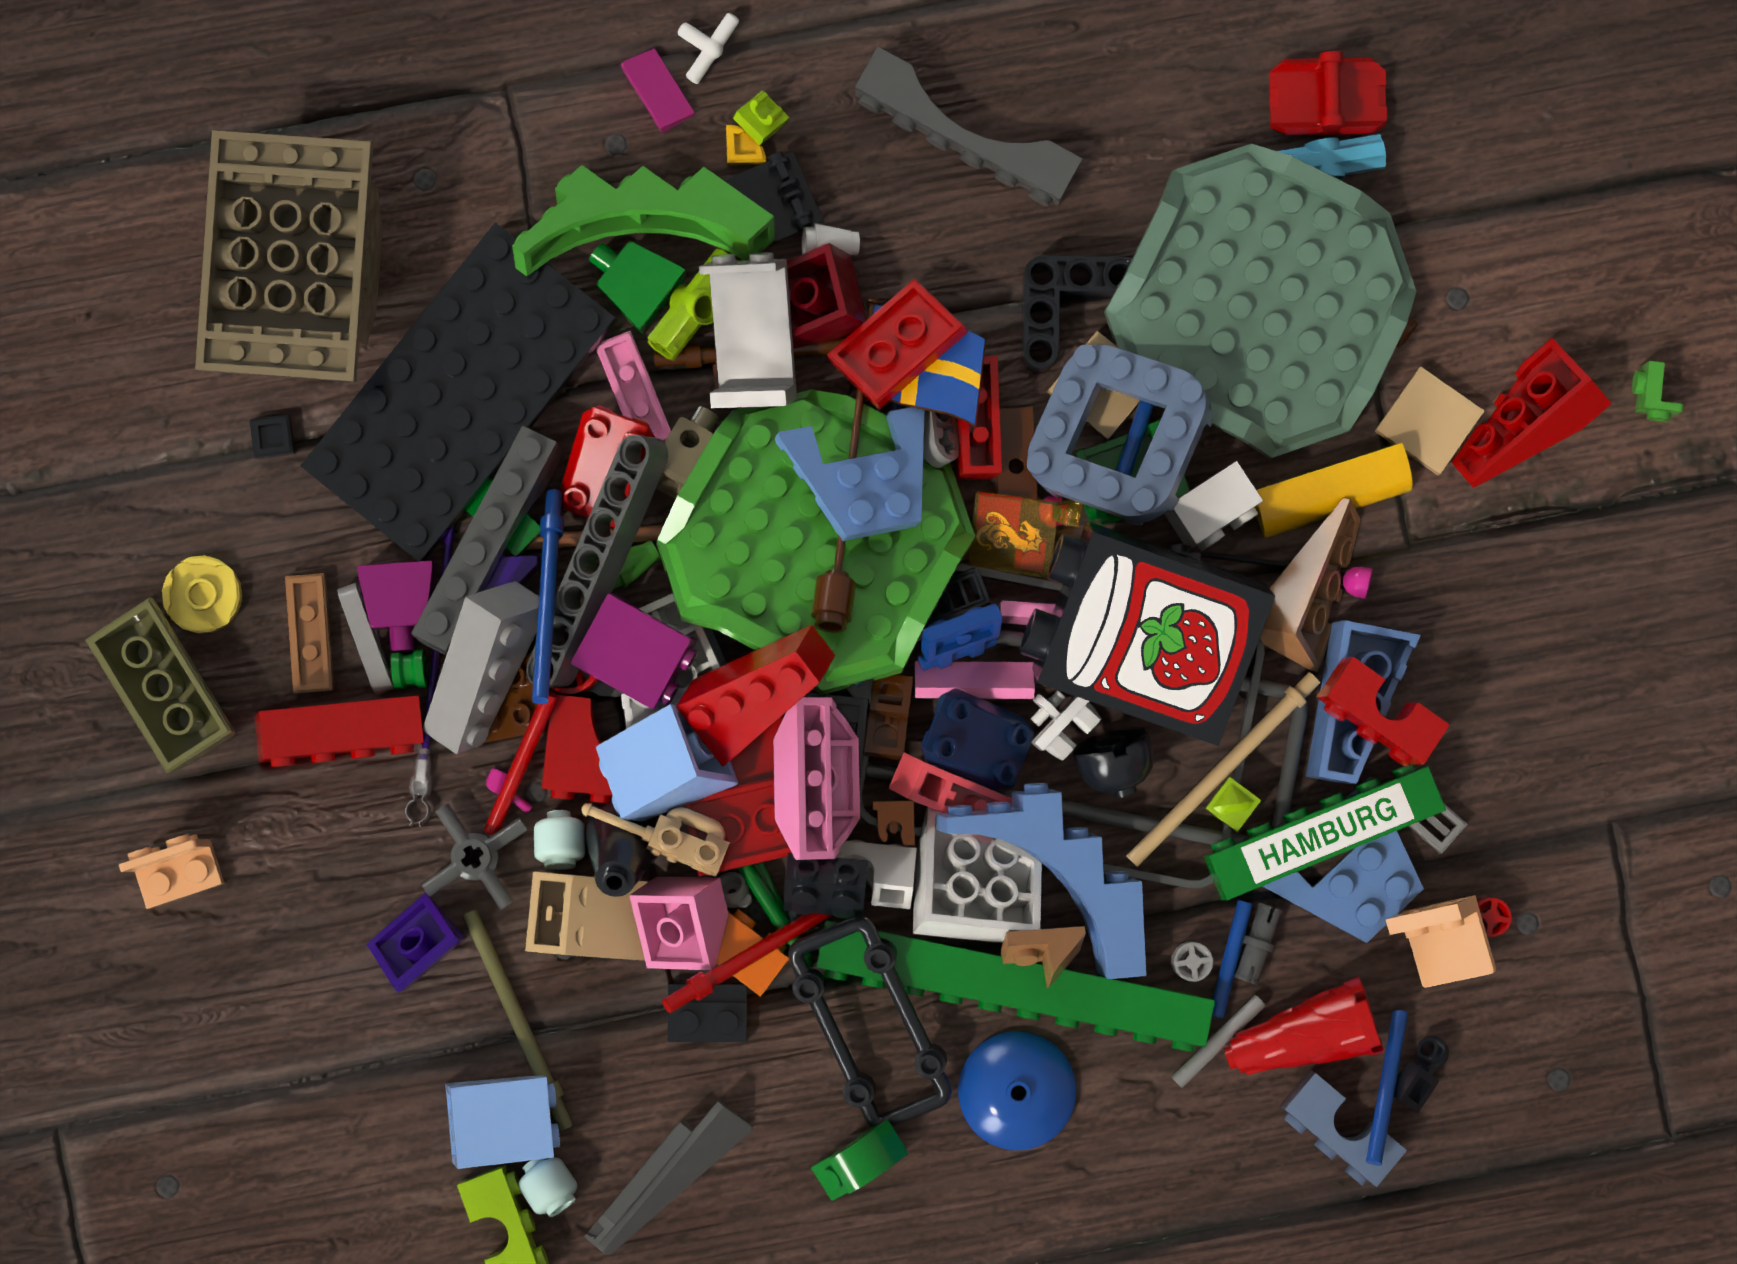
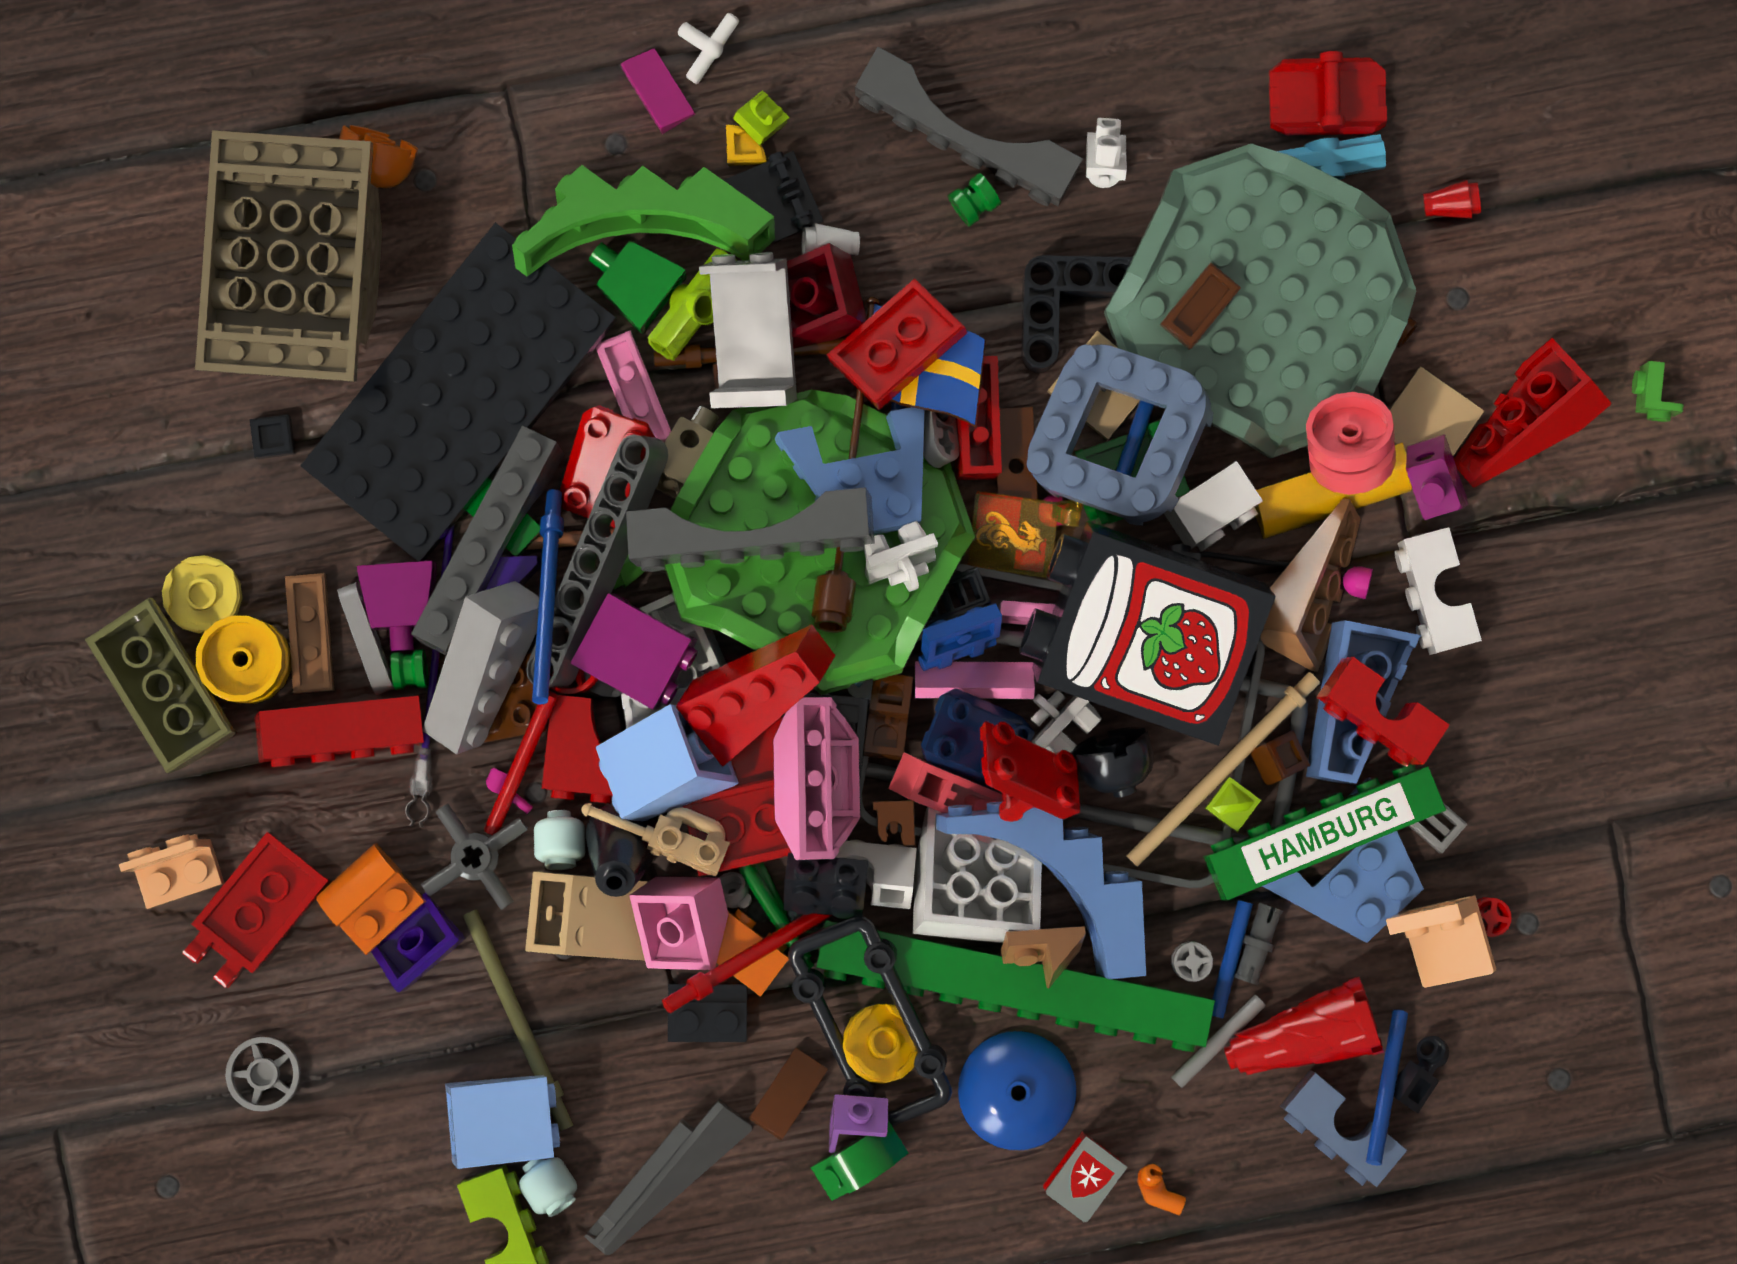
(243, 636): none -> yellow wheel
(255, 909): none -> red tile
(263, 1073): none -> light grey wheel
(370, 899): none -> orange brick
(390, 162): none -> orange cylinder
(788, 1093): none -> reddish brown slope
(832, 521): none -> dark grey arch
(857, 1117): none -> medium lavender bracket
(879, 1044): none -> yellow tile
(903, 561): none -> white hips
(974, 199): none -> green wheel
(1028, 774): none -> red shield
(1084, 1177): none -> piece
(1106, 153): none -> white hips
(1155, 1191): none -> orange arm
(1200, 306): none -> reddish brown tile
(1280, 758): none -> reddish brown slope
(1351, 443): none -> coral wheel
(1435, 479): none -> magenta torso
(1441, 625): none -> white arch
(1453, 201): none -> red cone

